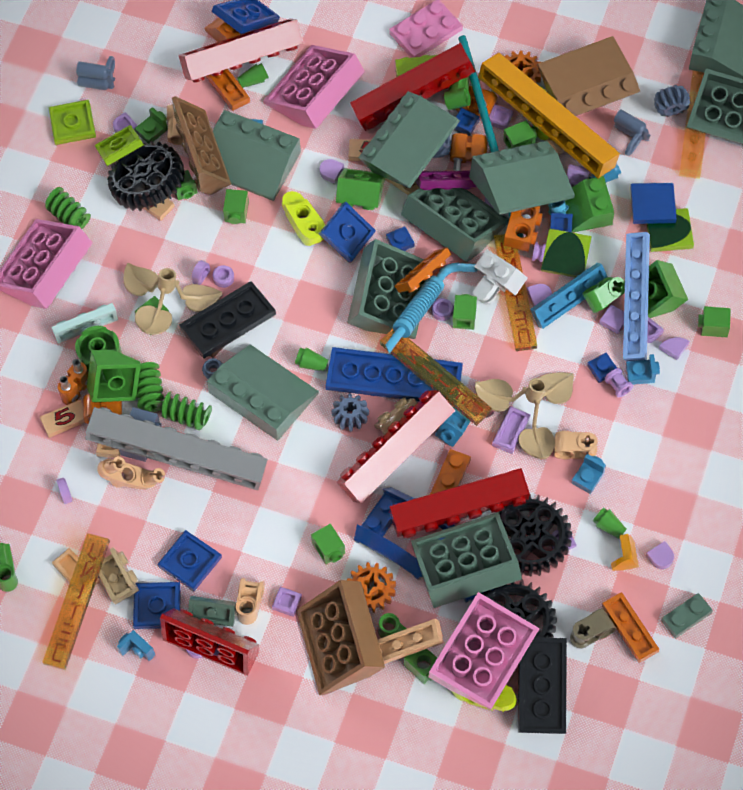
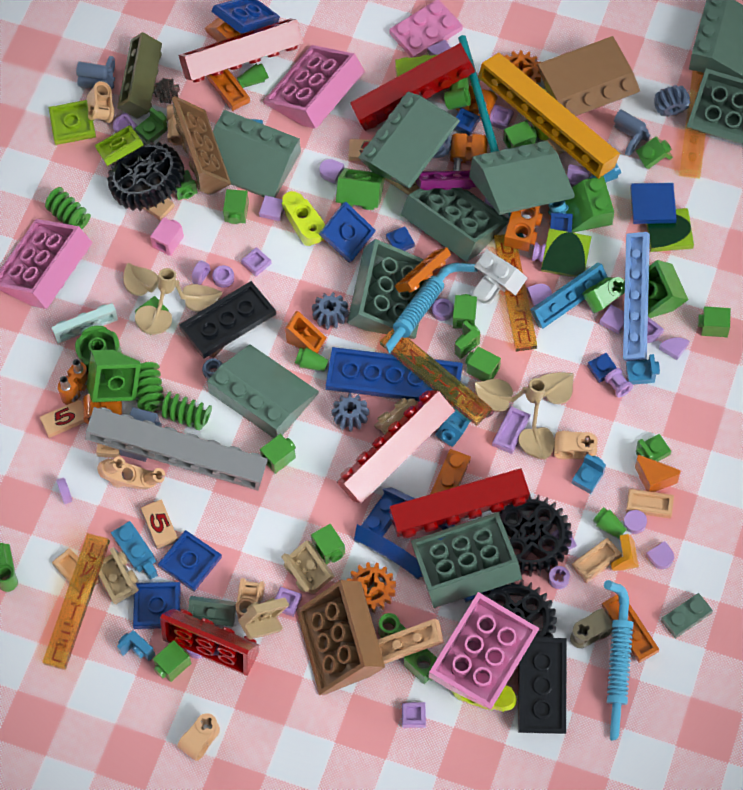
(100, 102): none -> light nougat piece
(135, 549): none -> dark azure hinge
(140, 75): none -> olive brick
(159, 524): none -> light nougat tile
(166, 90): none -> clear smoke gear
(167, 236): none -> bright pink brick
(171, 661): none -> bright green brick
(197, 739): none -> light nougat piece
(256, 261): none -> lavender tile
(262, 618): none -> tan bracket
(271, 208): none -> lavender tile
(278, 452): none -> bright green brick
(303, 333): none -> orange slope
(307, 568): none -> tan bracket
(322, 311): none -> sand blue gear
(413, 715): none -> lavender tile
(438, 48): none -> lavender tile
(467, 341): none -> bright green bracket
(482, 364): none -> bright green brick
(562, 570): none -> lavender bush
(596, 560): none -> light nougat tile
(619, 657): none -> medium azure piece
(635, 521): none -> lavender tile
(650, 503): none -> light nougat tile
(653, 448): none -> bright green bracket
(654, 151): none -> bright green bracket
(656, 474): none -> orange slope

